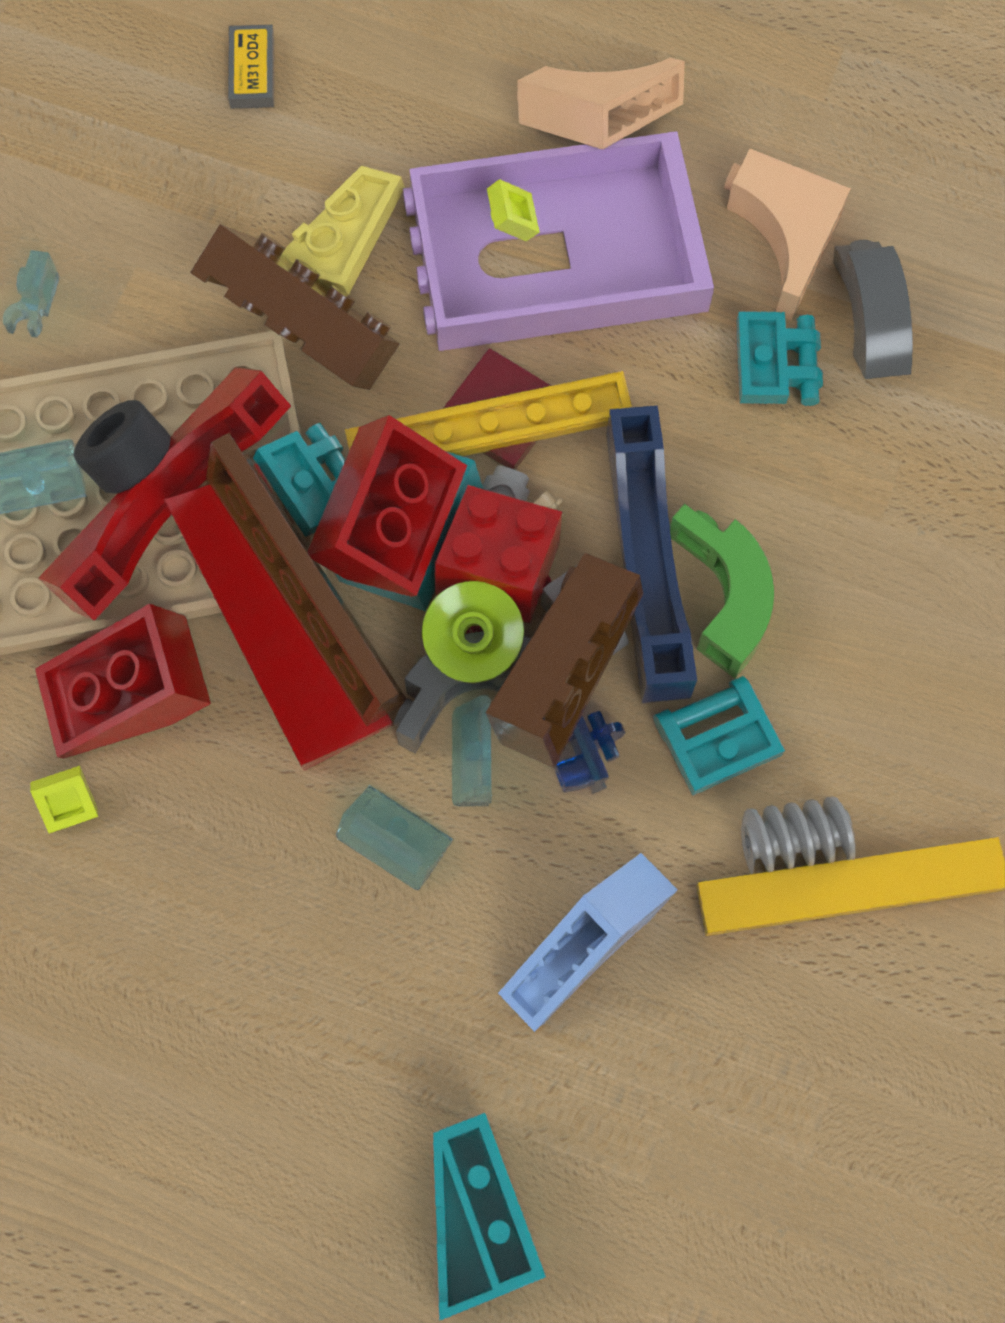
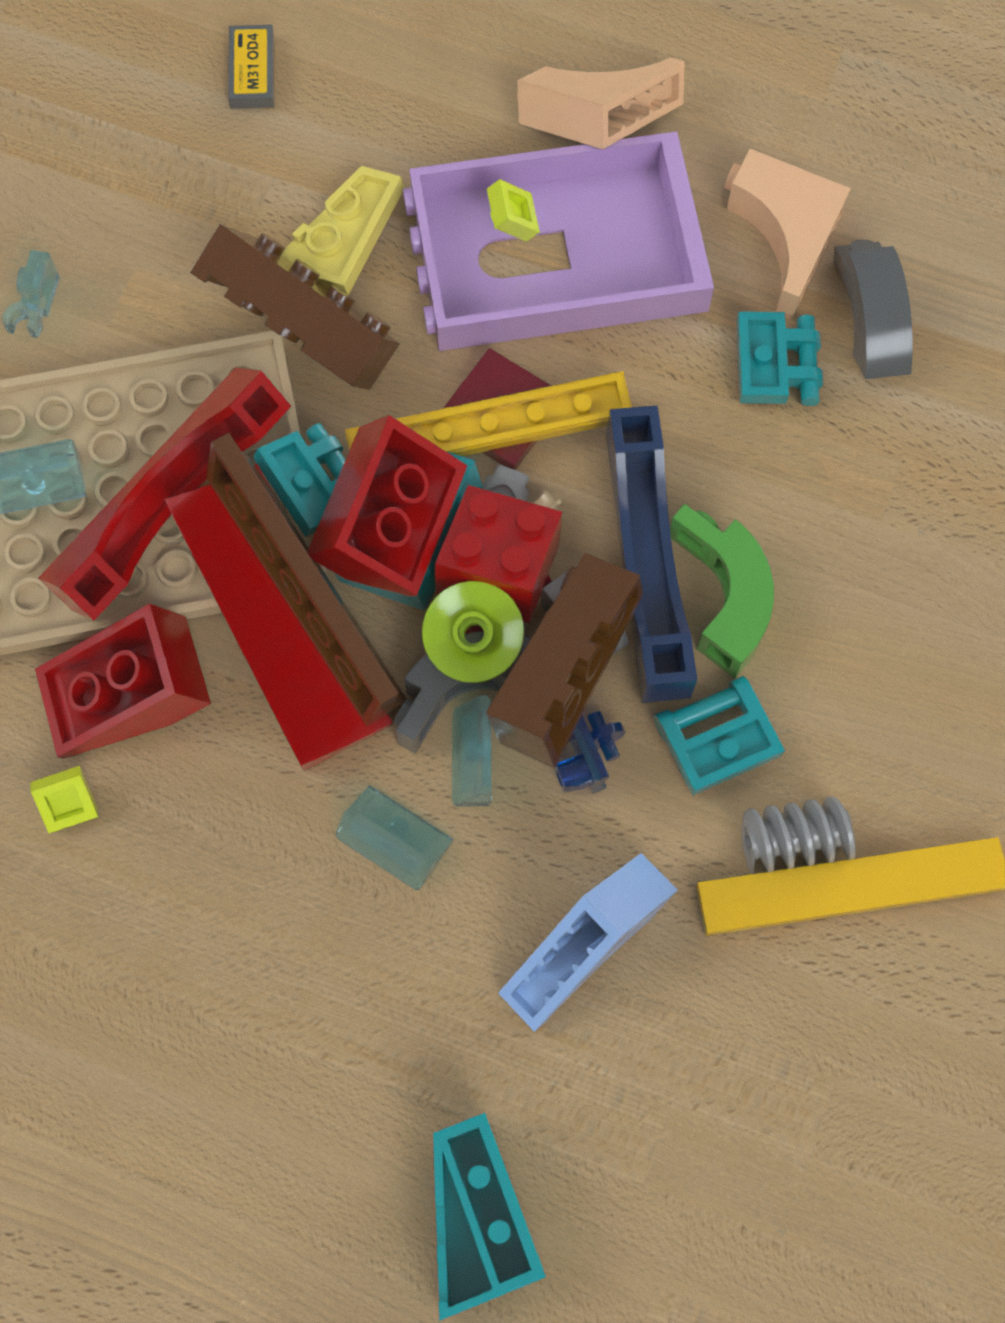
(122, 447): black tyre -> none

